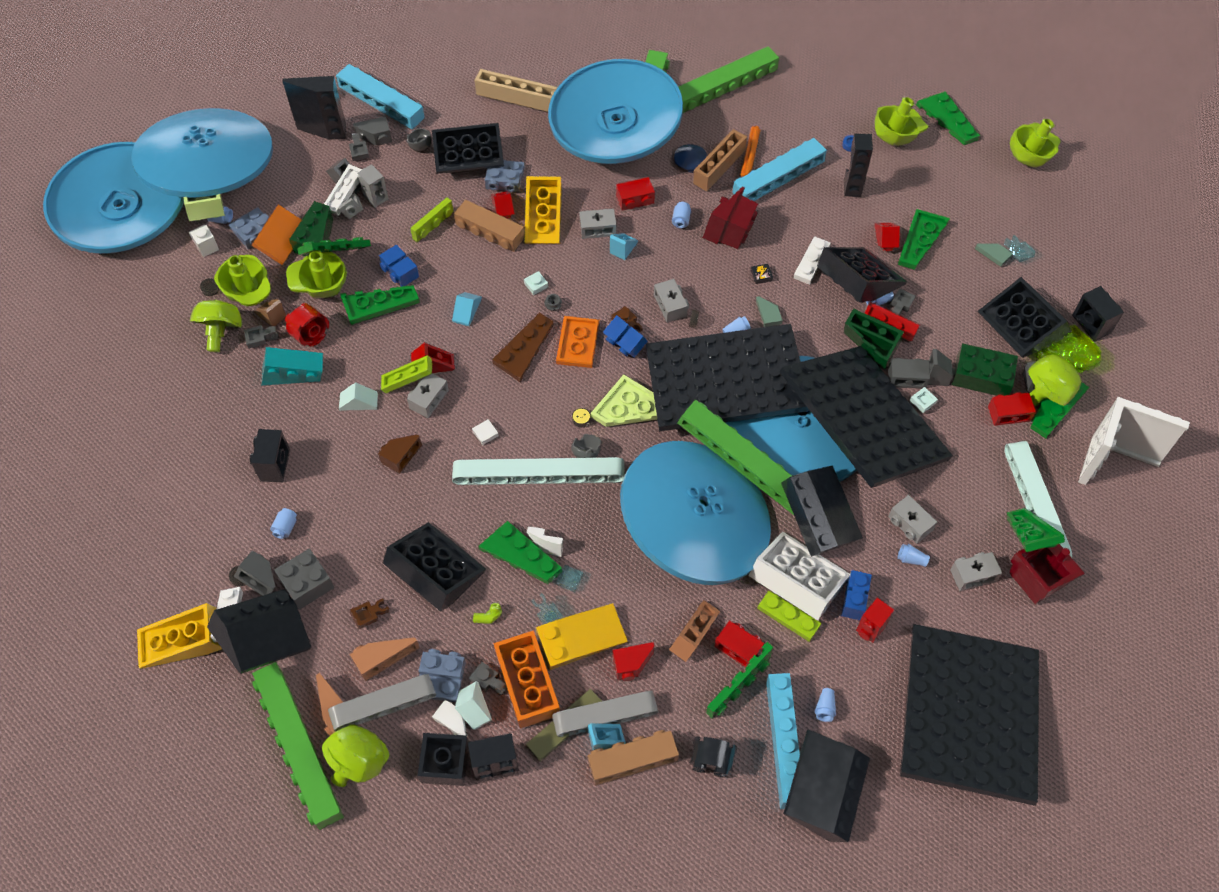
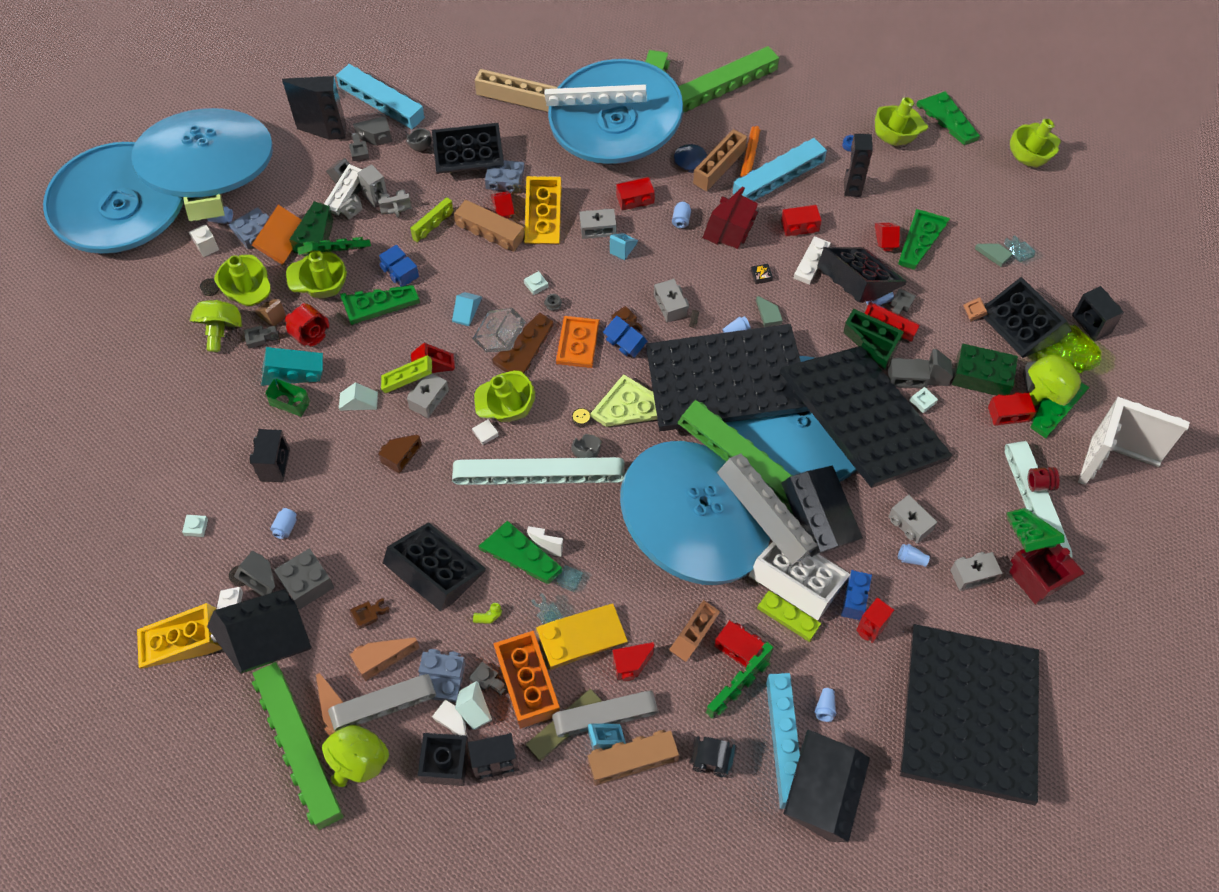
(195, 525): none -> light aqua plate
(290, 391): none -> green piece
(395, 204): none -> light grey hips
(499, 330): none -> clear brick
(505, 397): none -> lime piece
(595, 95): none -> white plate
(767, 509): none -> light grey brick
(801, 220): none -> red brick
(975, 309): none -> nougat tile
(1043, 479): none -> dark red piece

